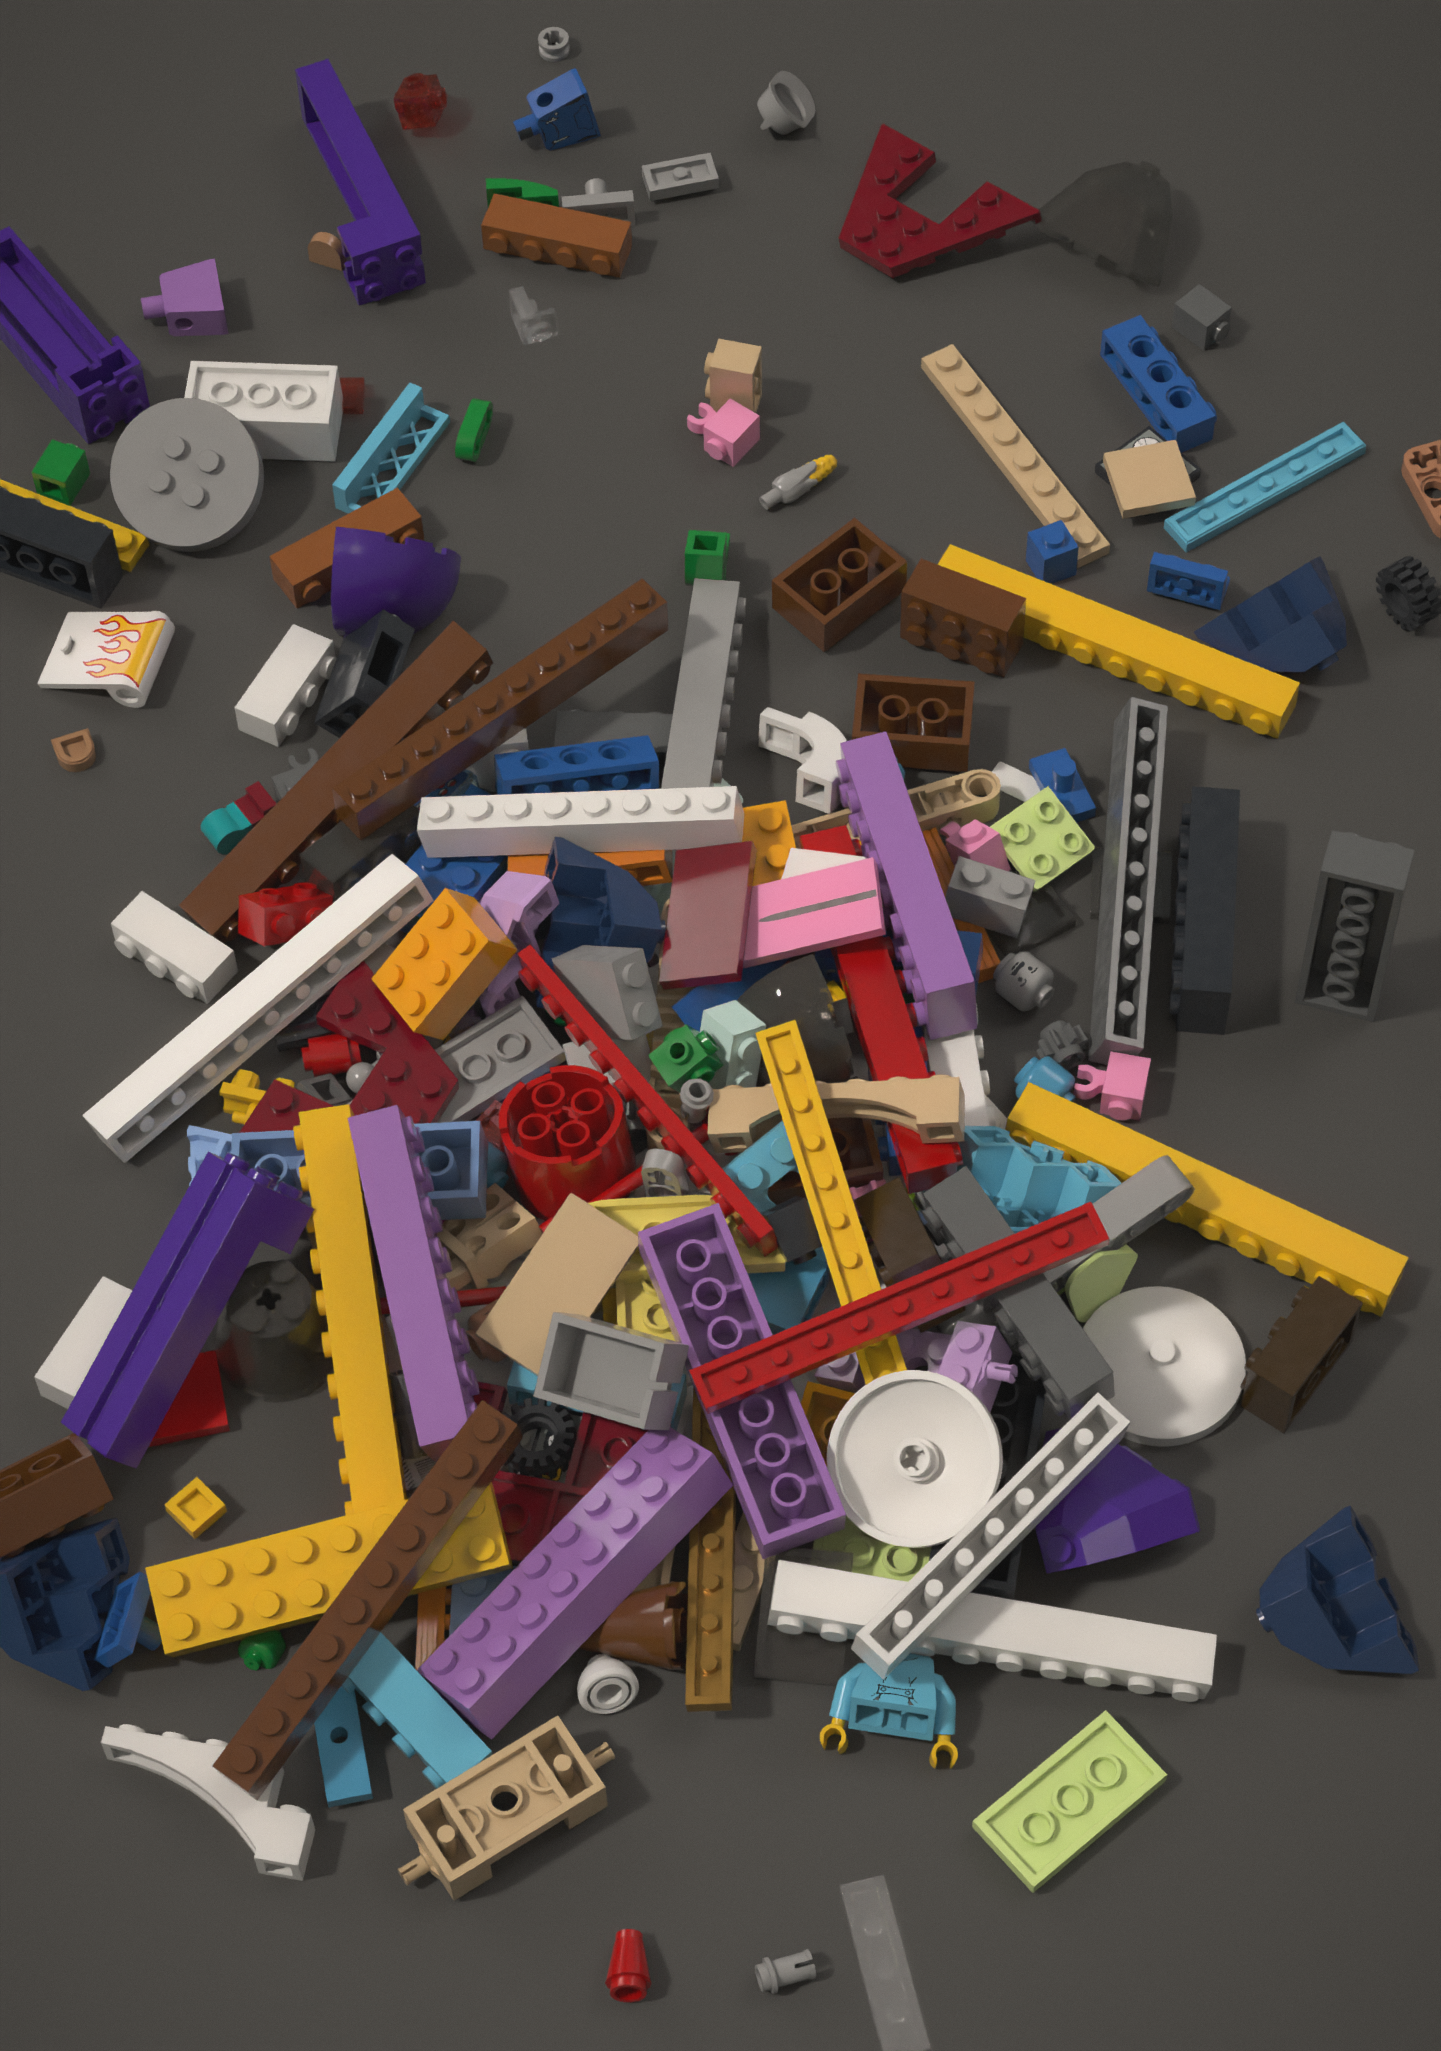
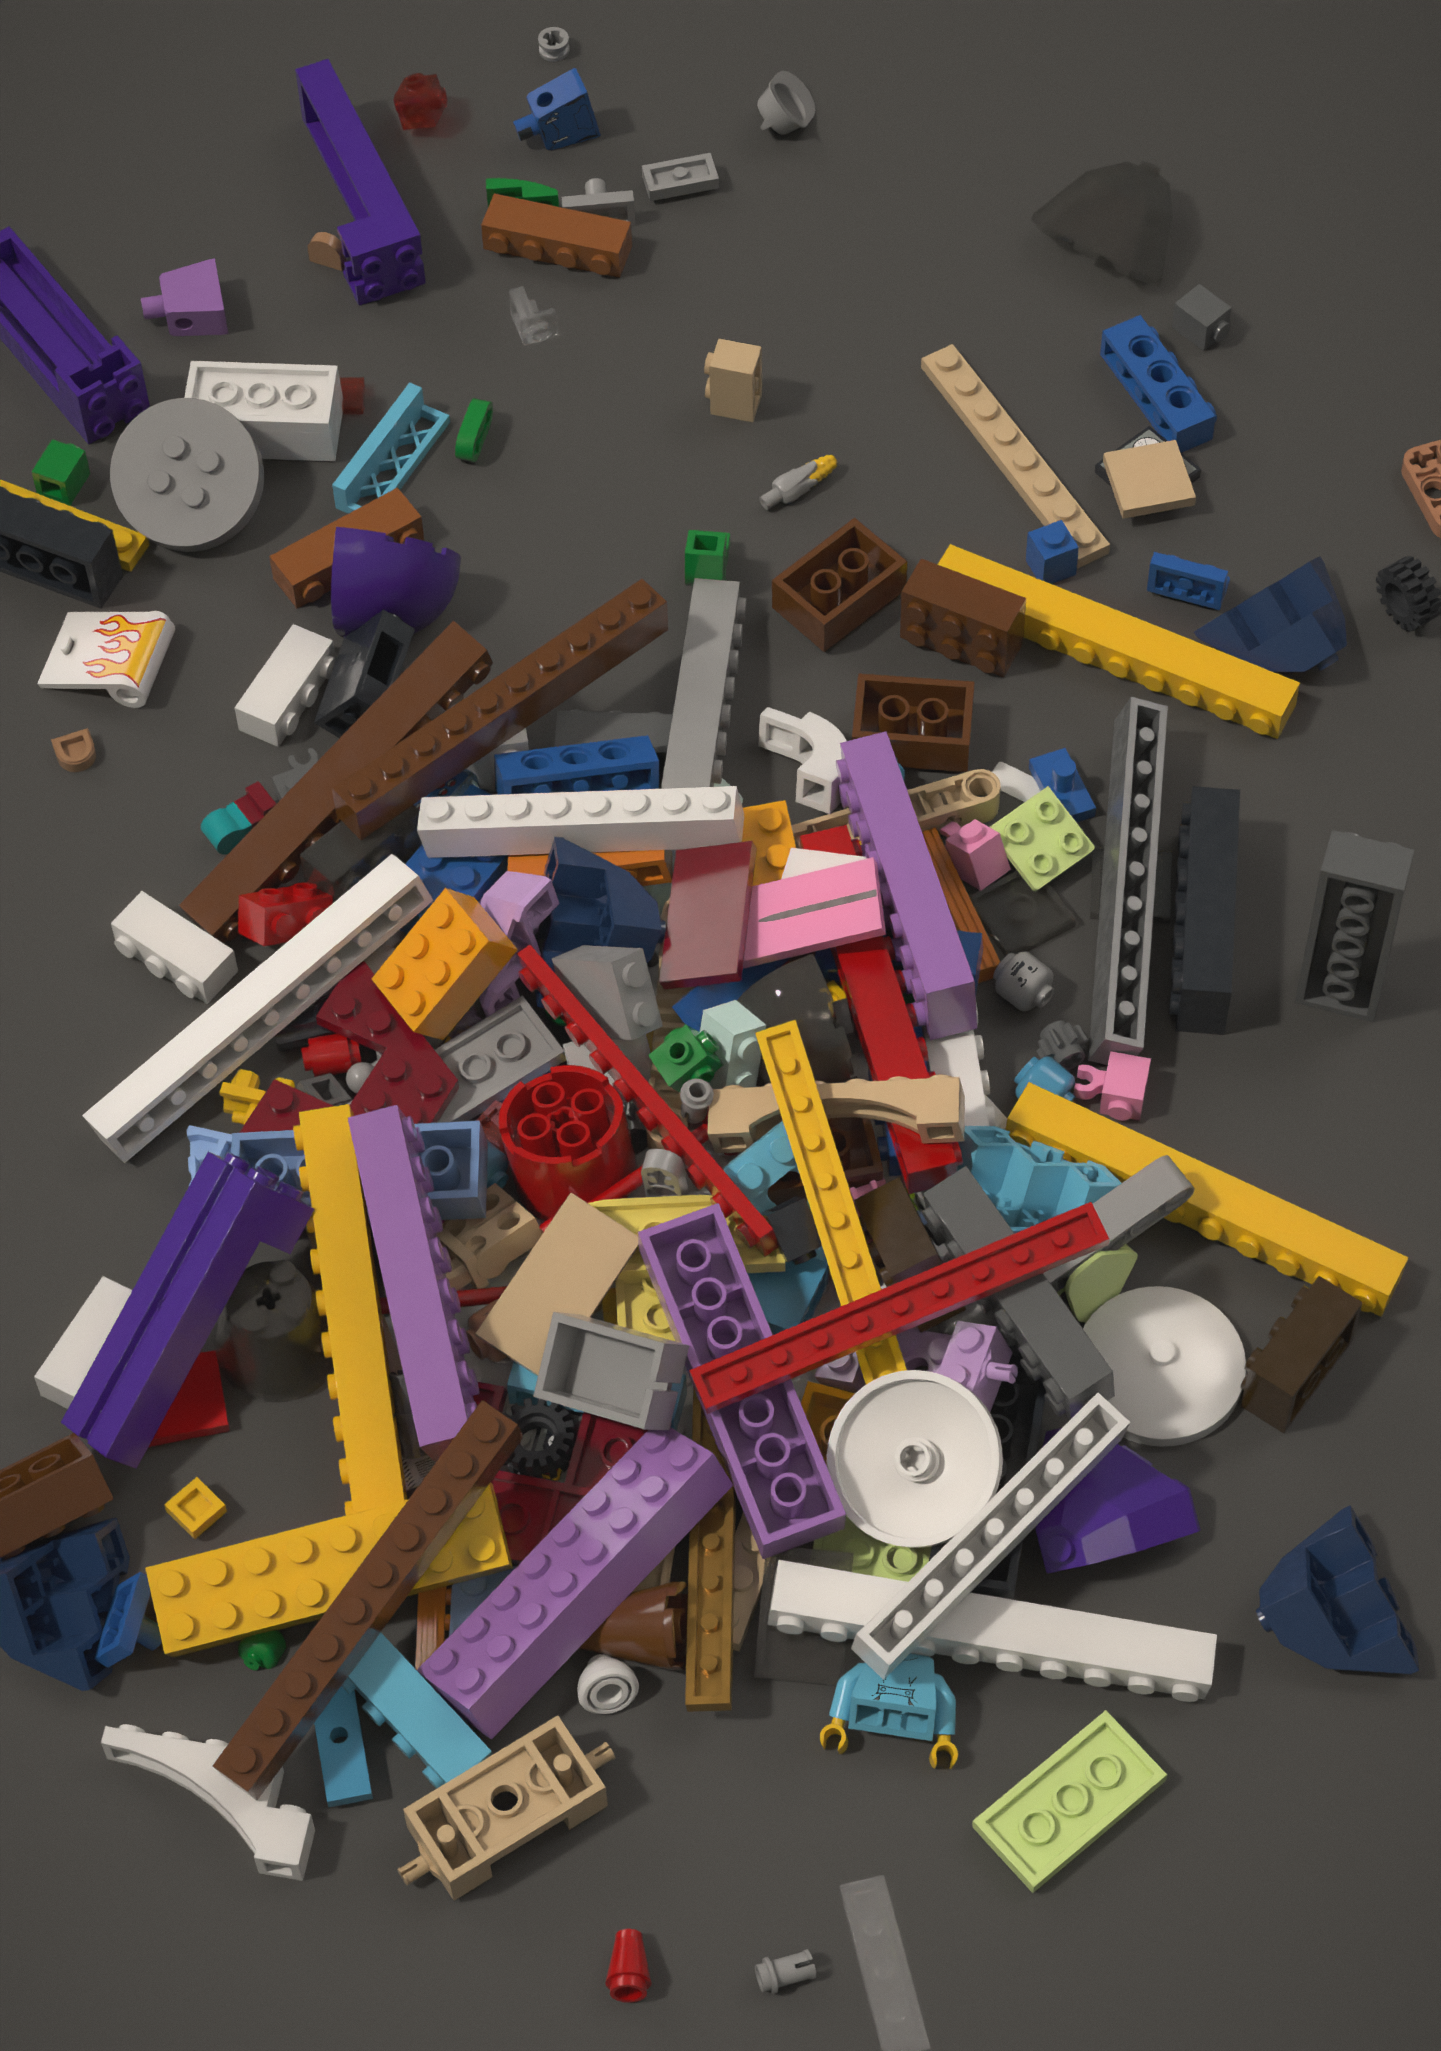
(728, 431): bright pink brick -> none
(900, 238): dark red wing -> none
(988, 896): light grey brick -> none
(1264, 486): medium azure tile -> none

